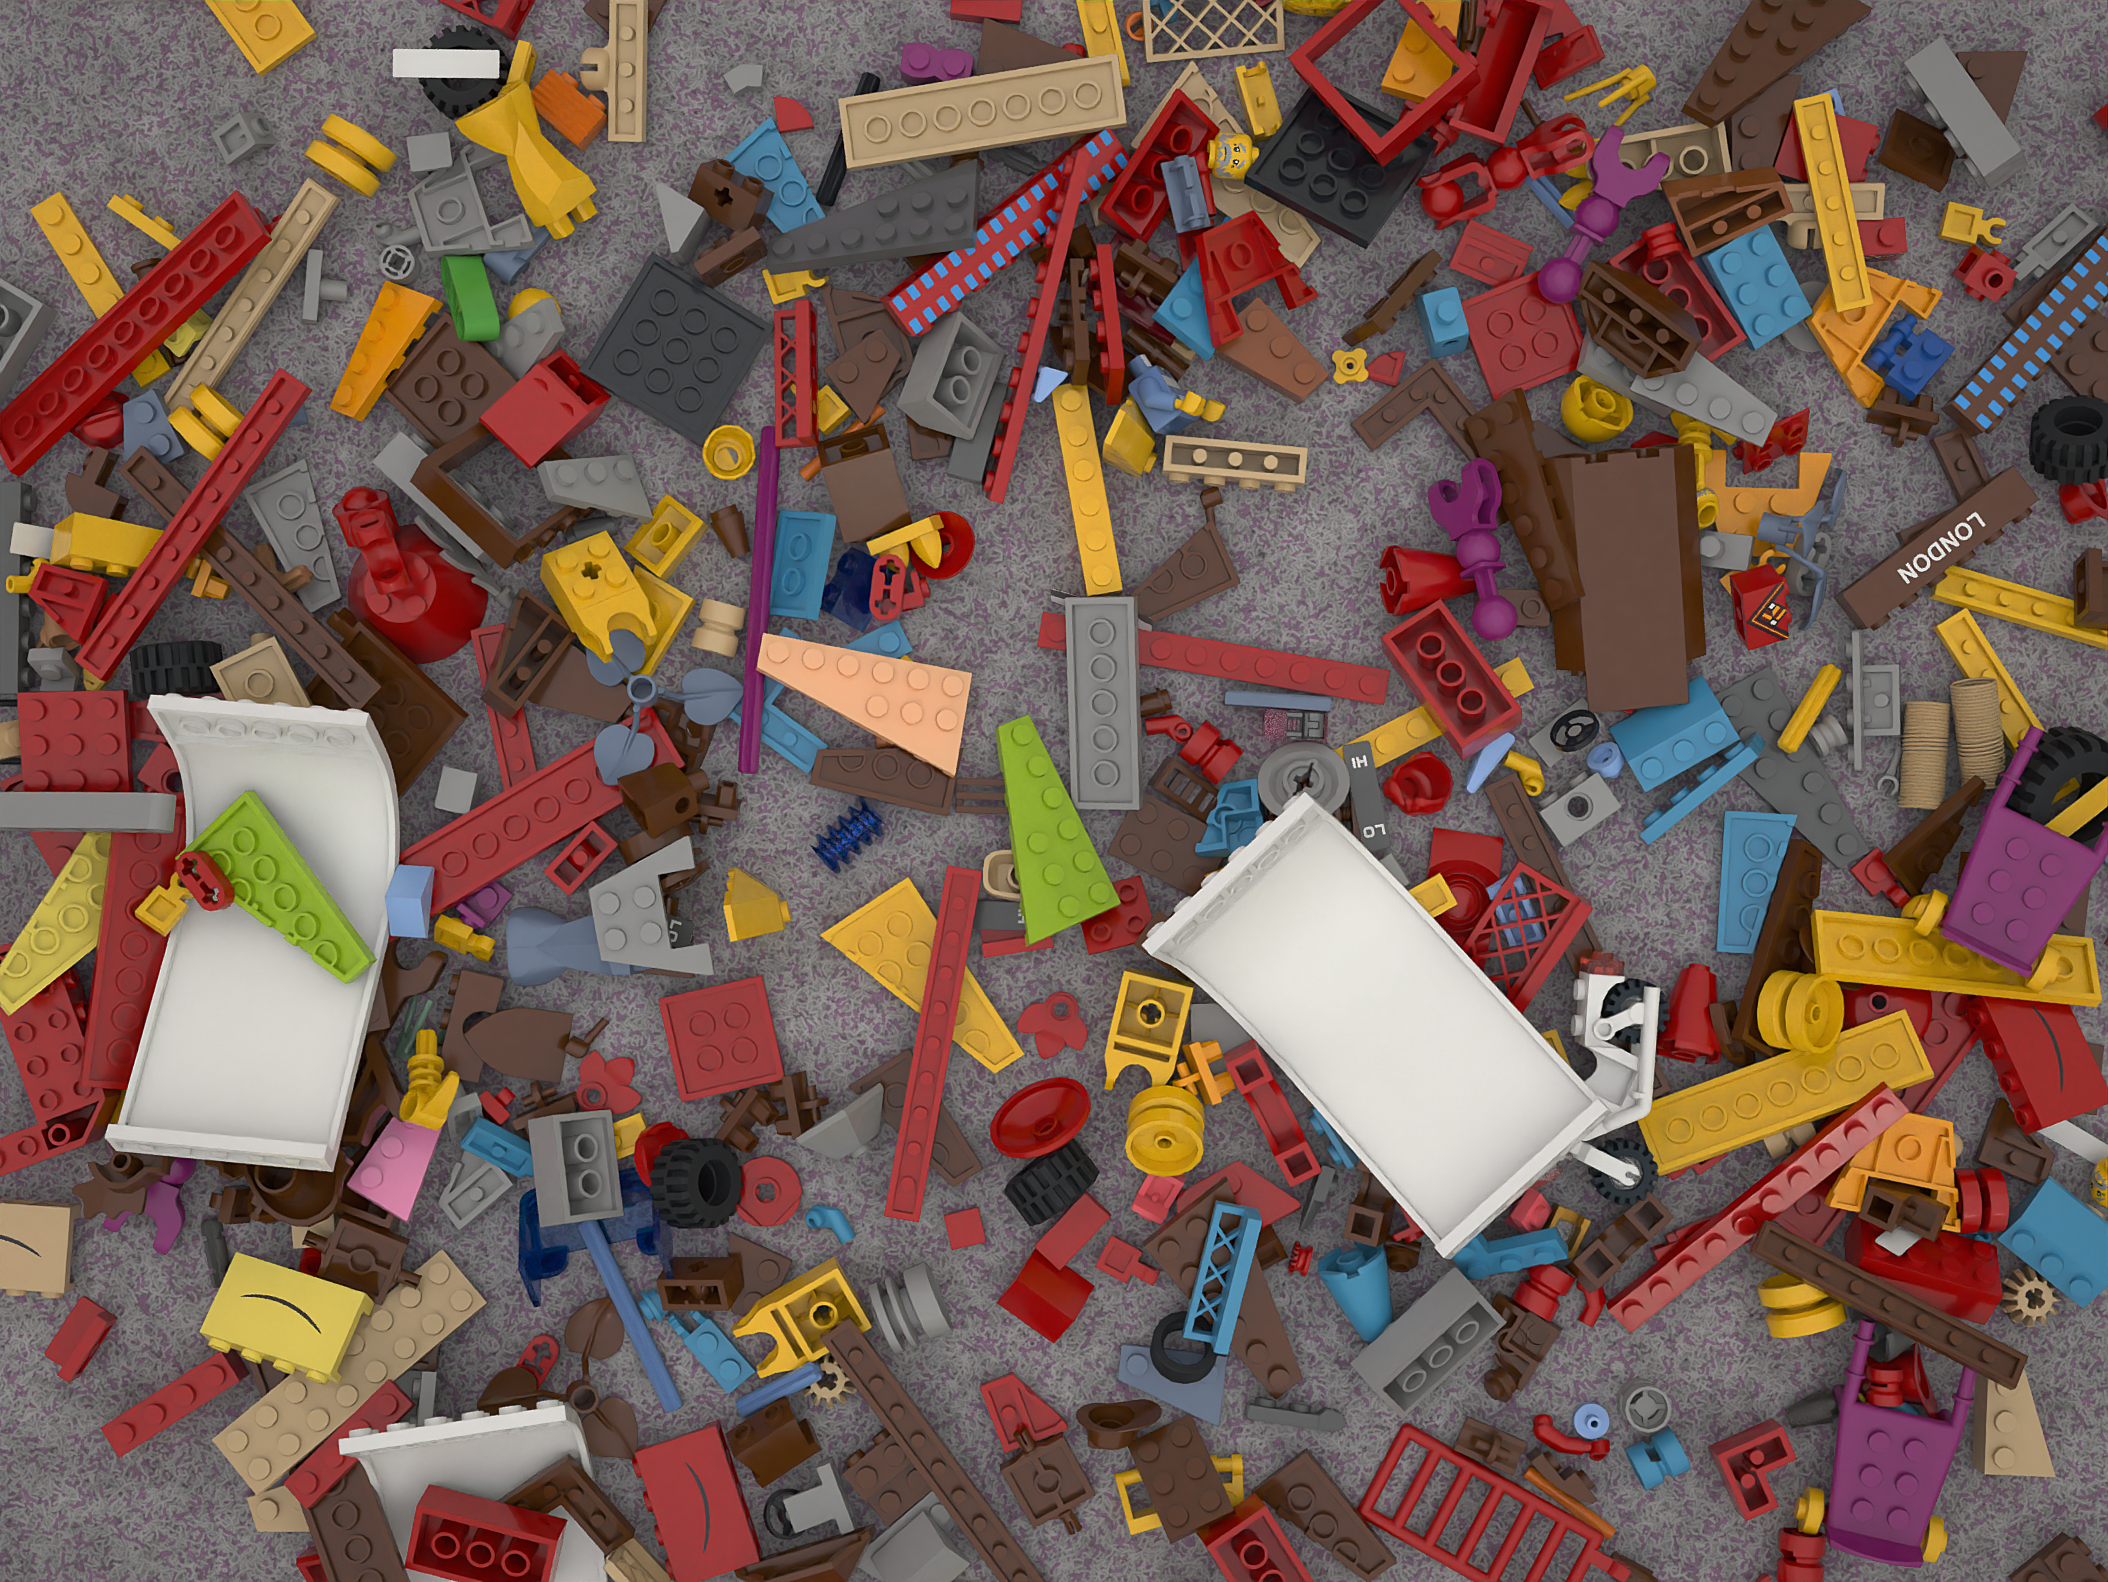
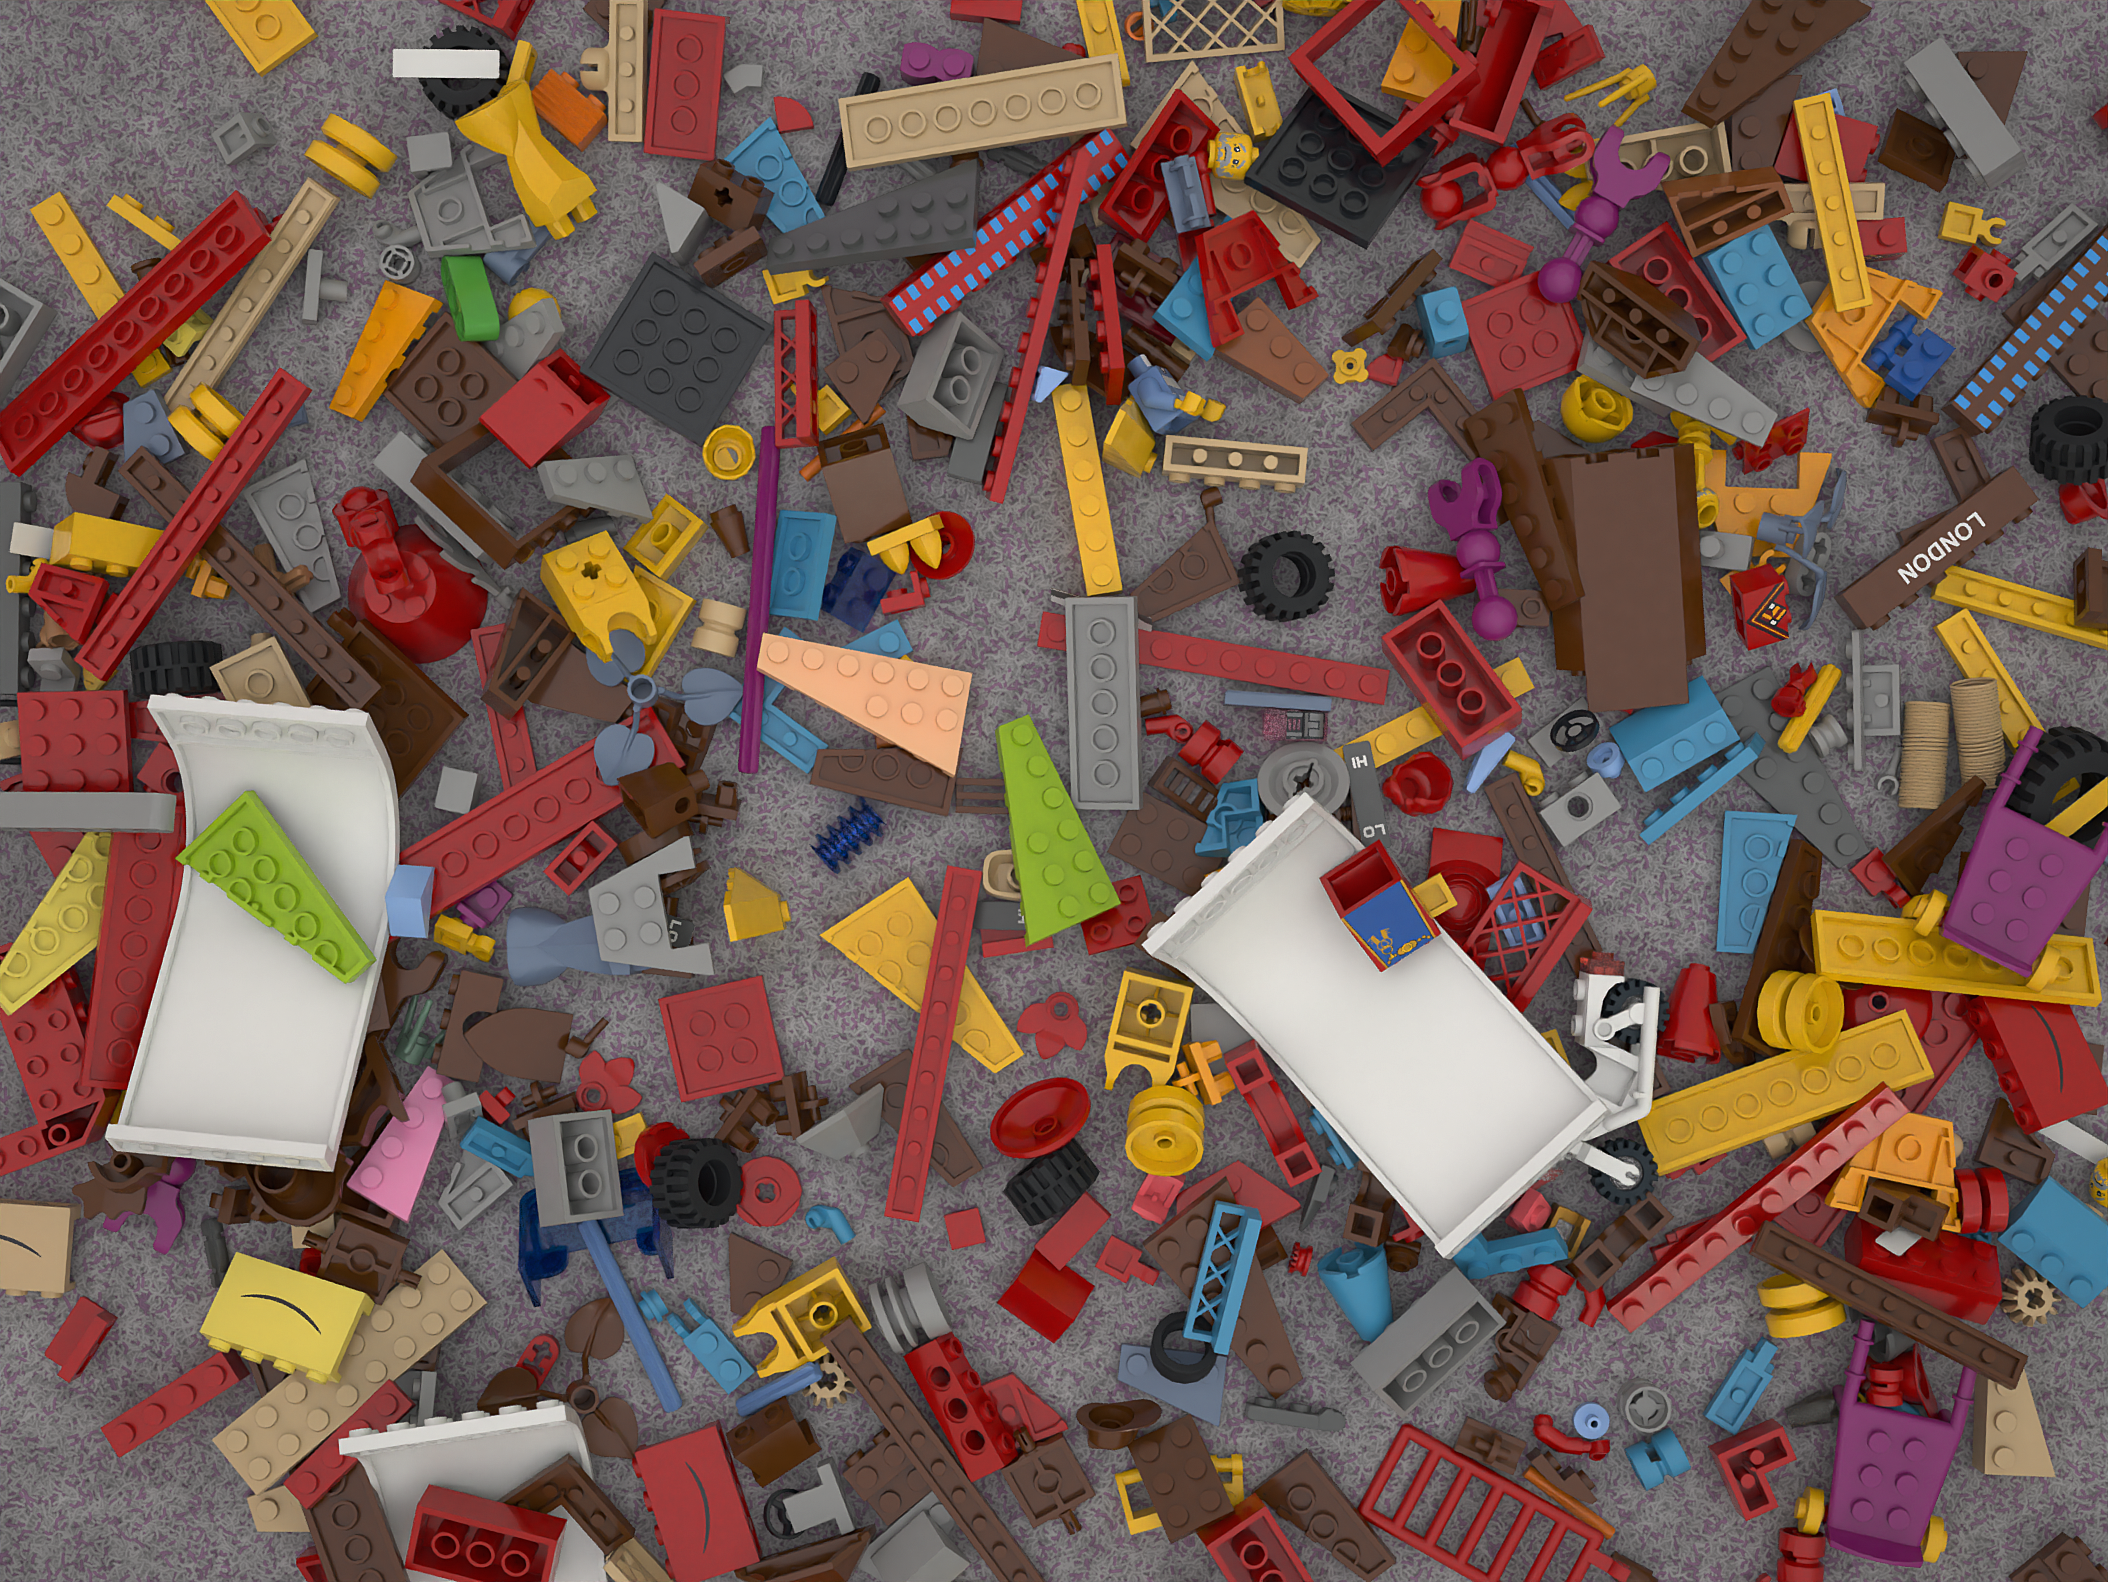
(164, 907): yellow plate -> none
(203, 883): red beam -> none
(428, 1098): yellow piece -> none
(685, 84): none -> red plate
(701, 1284): reddish brown brick -> none
(879, 588): red beam -> none
(956, 1421): none -> red brick
(1311, 566): none -> black tyre
(1379, 906): none -> slope
(1407, 343): none -> reddish brown plate
(1661, 242): red wheel -> none
(1742, 1387): none -> dark azure hinge
(1789, 699): none -> red piece

